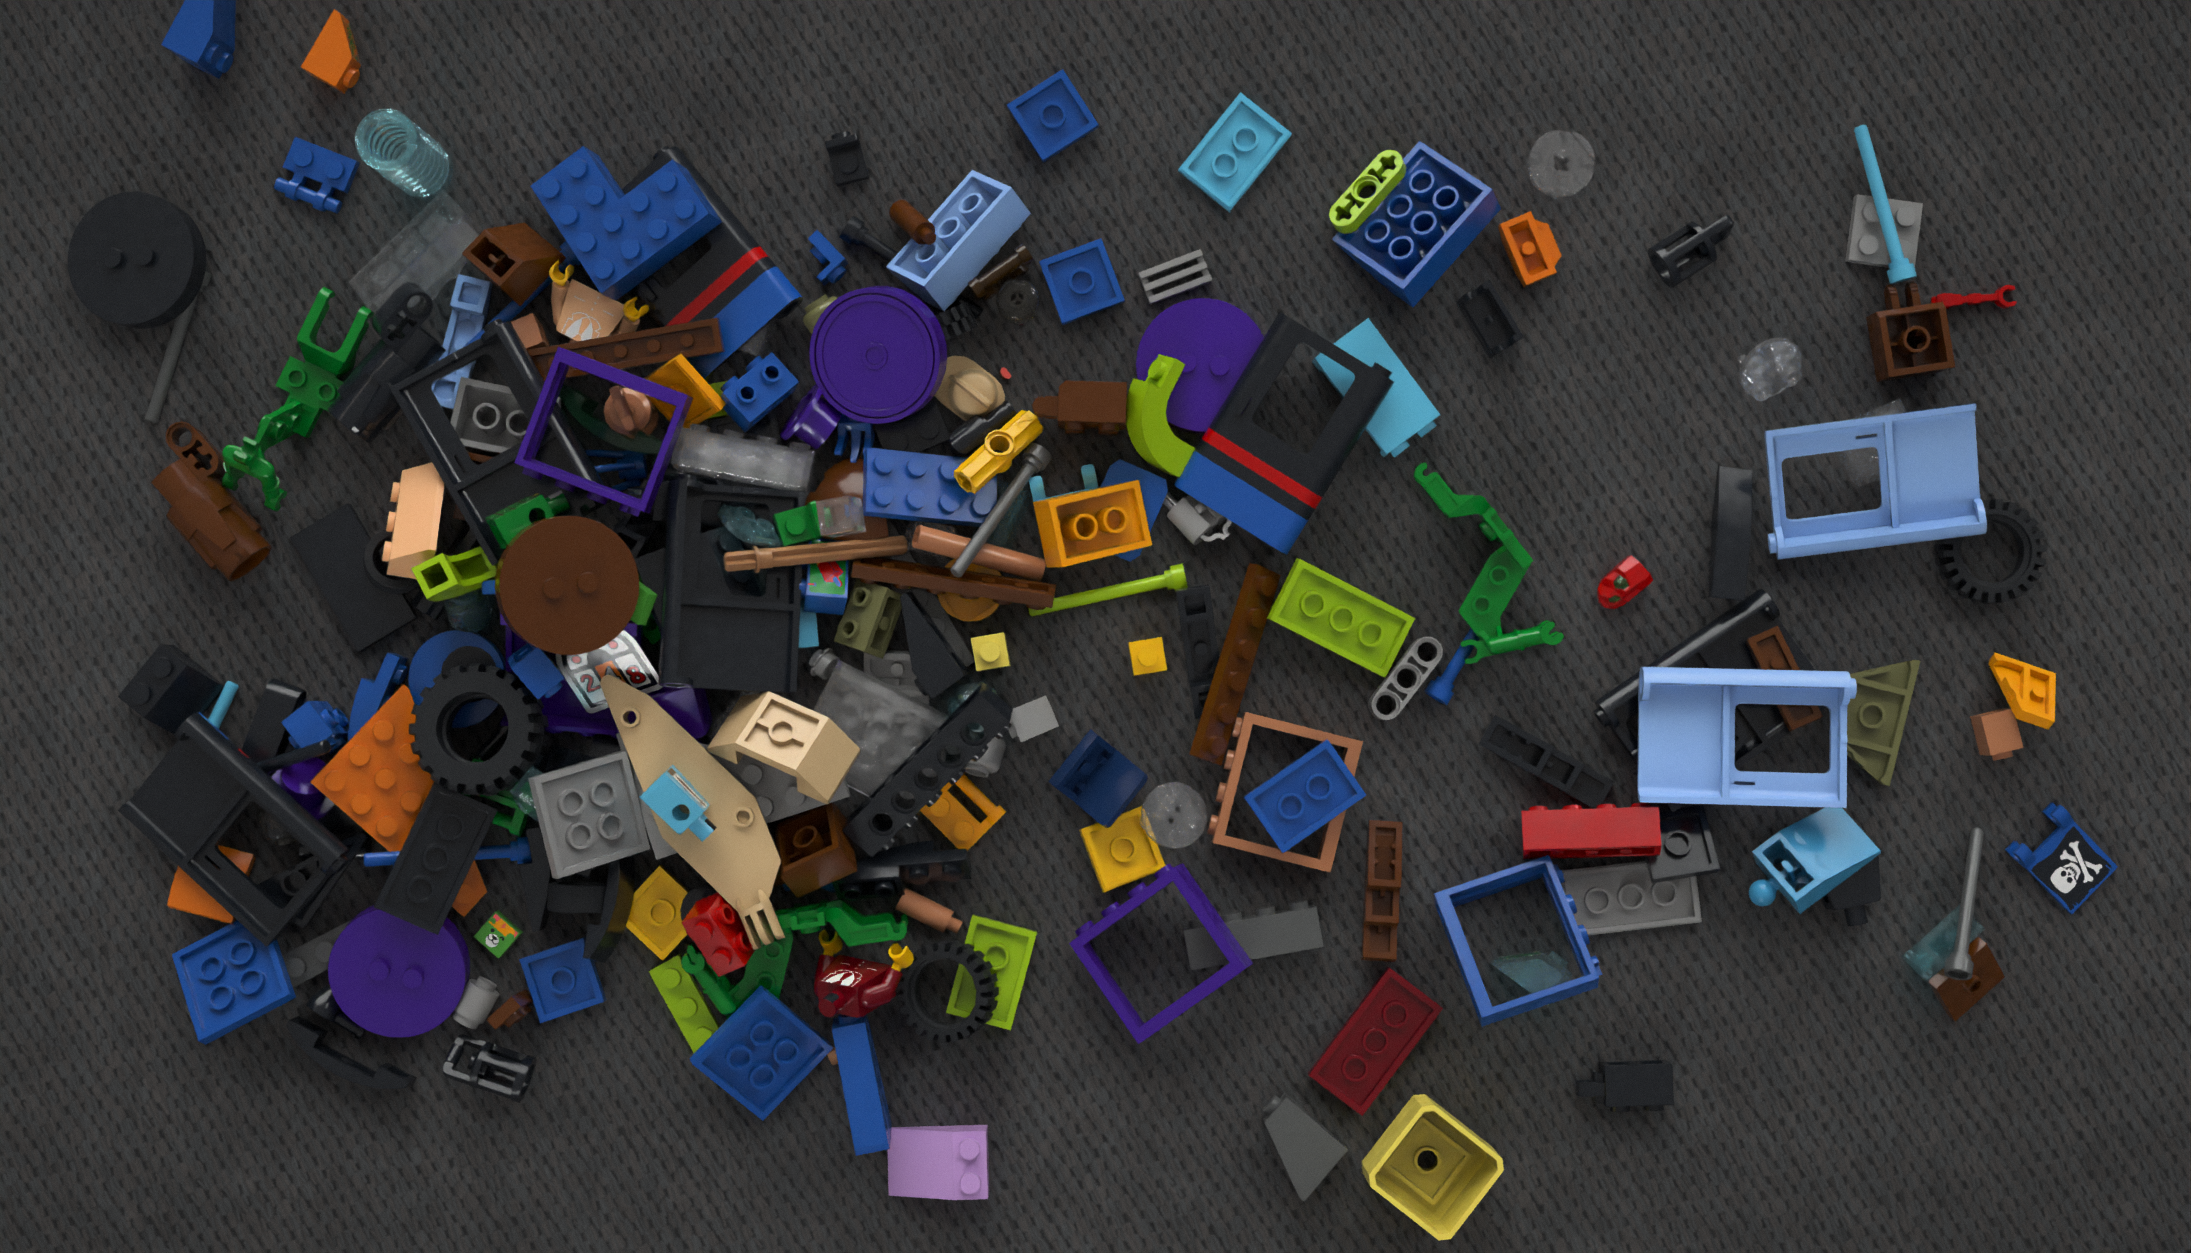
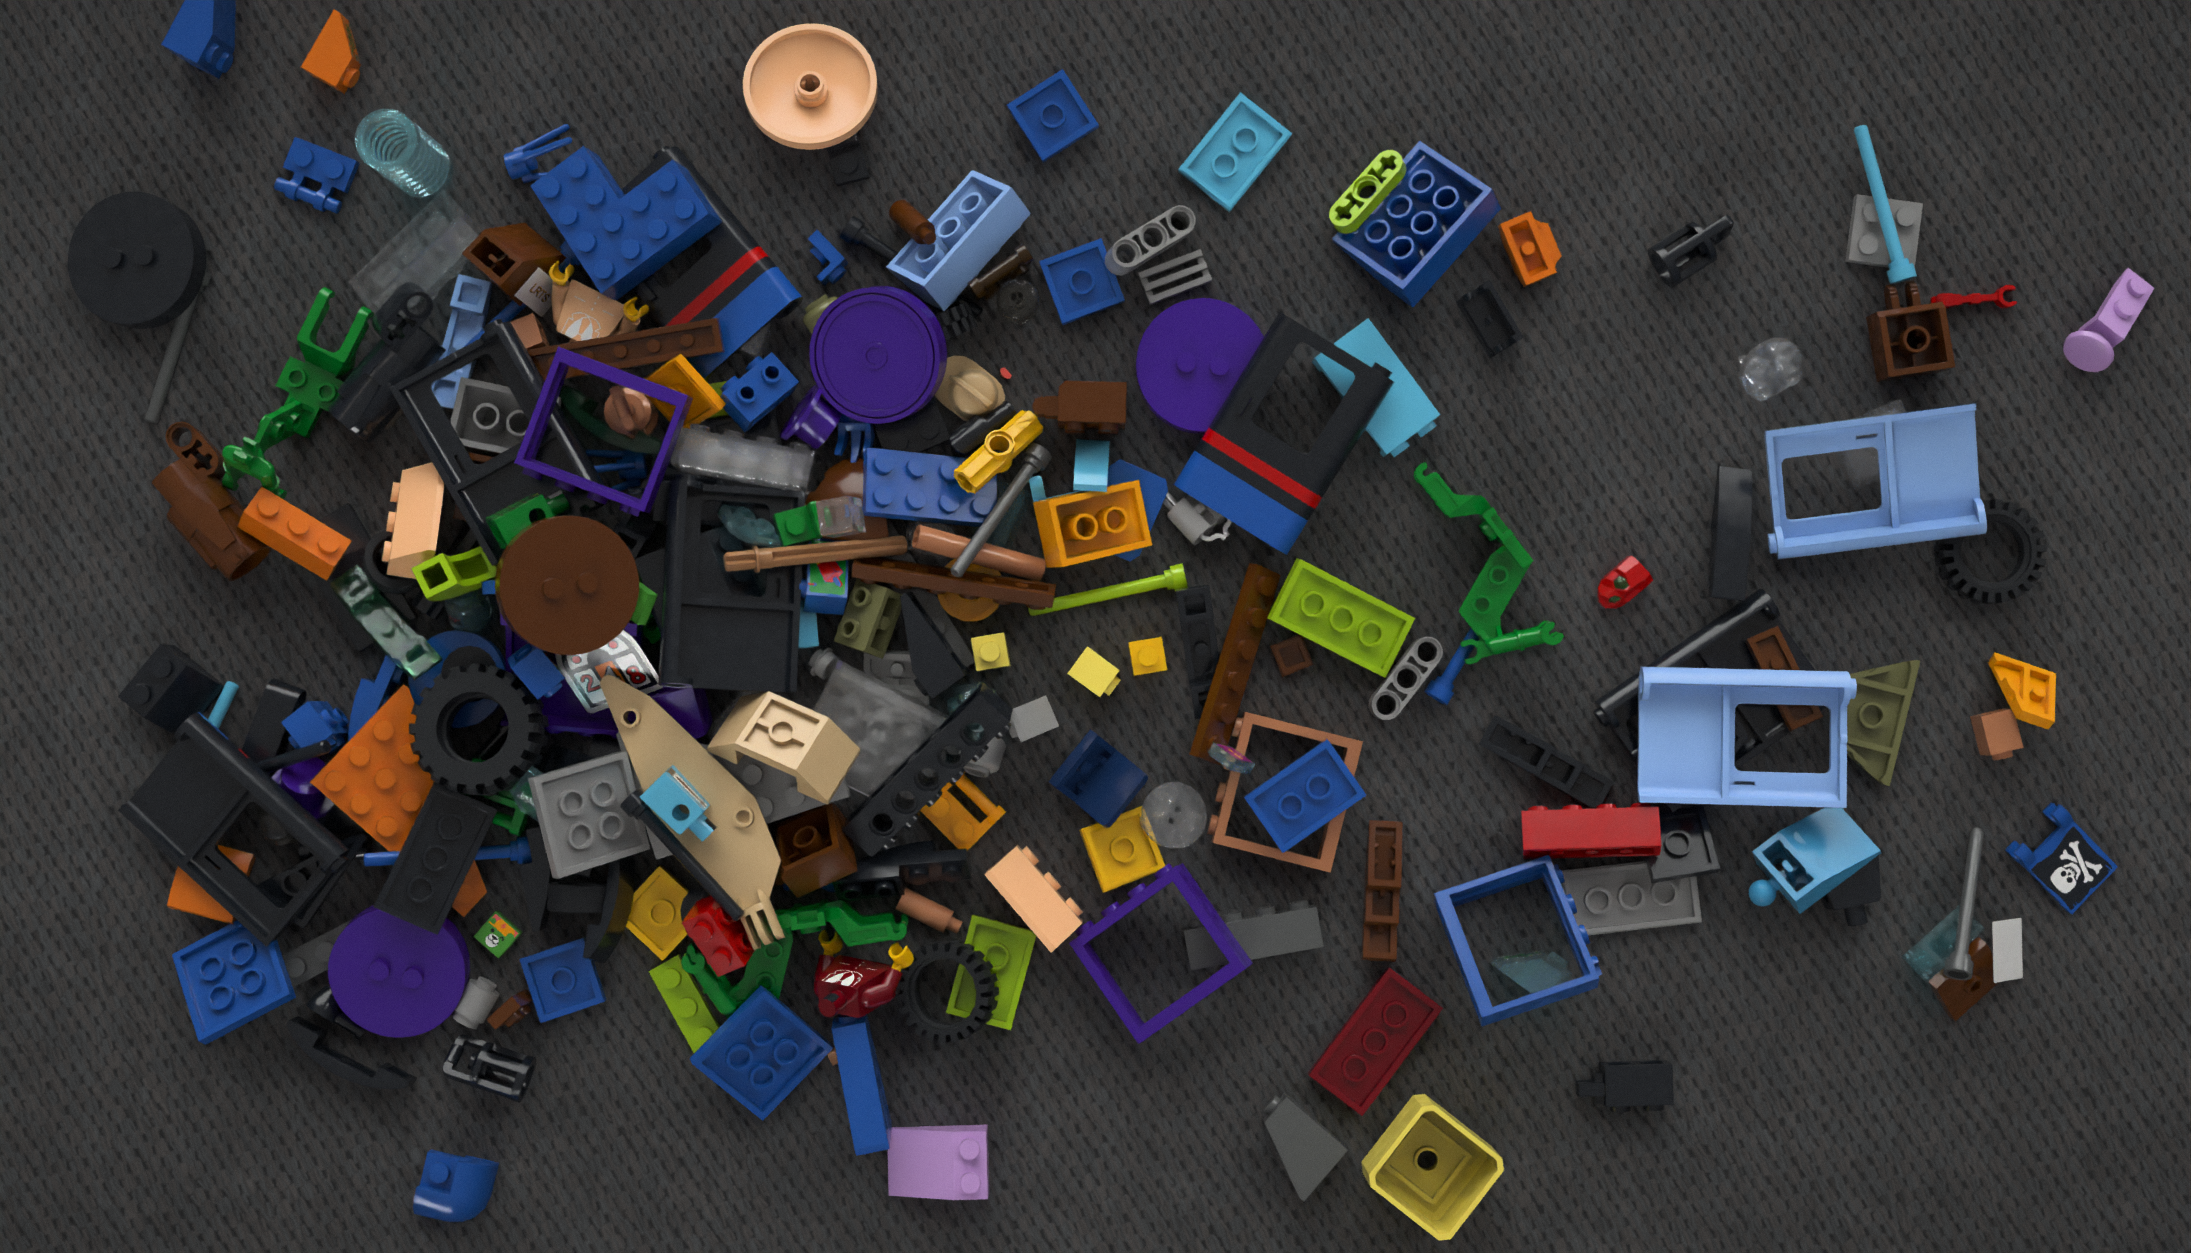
(294, 533): none -> orange brick
(384, 624): none -> clear green slope
(454, 1186): none -> blue brick
(523, 159): none -> blue plant
(537, 292): none -> white sticker
(636, 807): none -> black piece
(810, 86): none -> light nougat dish
(1035, 897): none -> light nougat slope
(1091, 465): none -> medium azure slope
(1095, 673): none -> light yellow brick
(1148, 420): lime arch -> none
(1163, 232): none -> light grey beam
(1231, 758): none -> clear light blue tile
(1291, 655): none -> reddish brown tile
(1561, 144): clear plate -> none
(2007, 950): none -> white sticker
(2094, 341): none -> lavender piece

